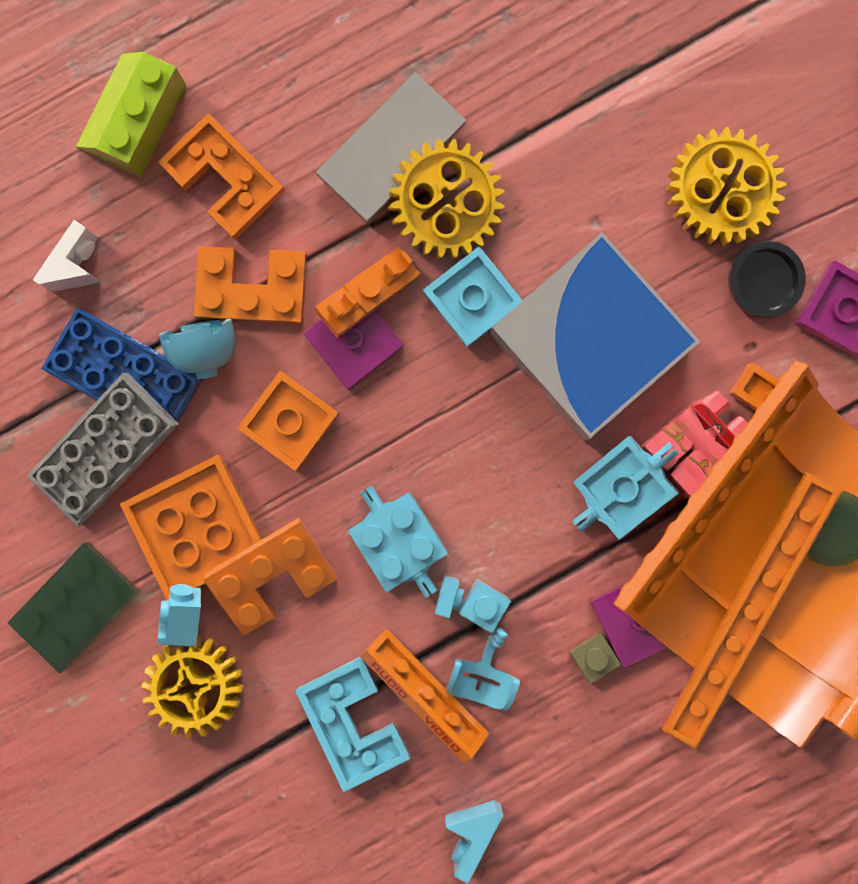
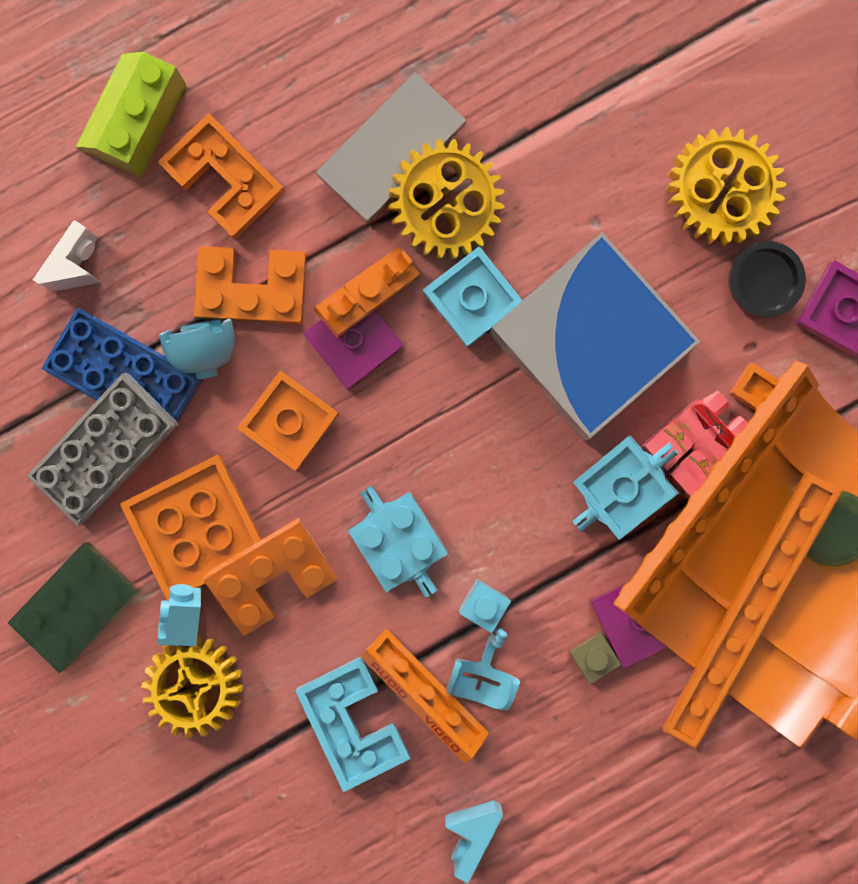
(449, 597): medium azure plate -> none

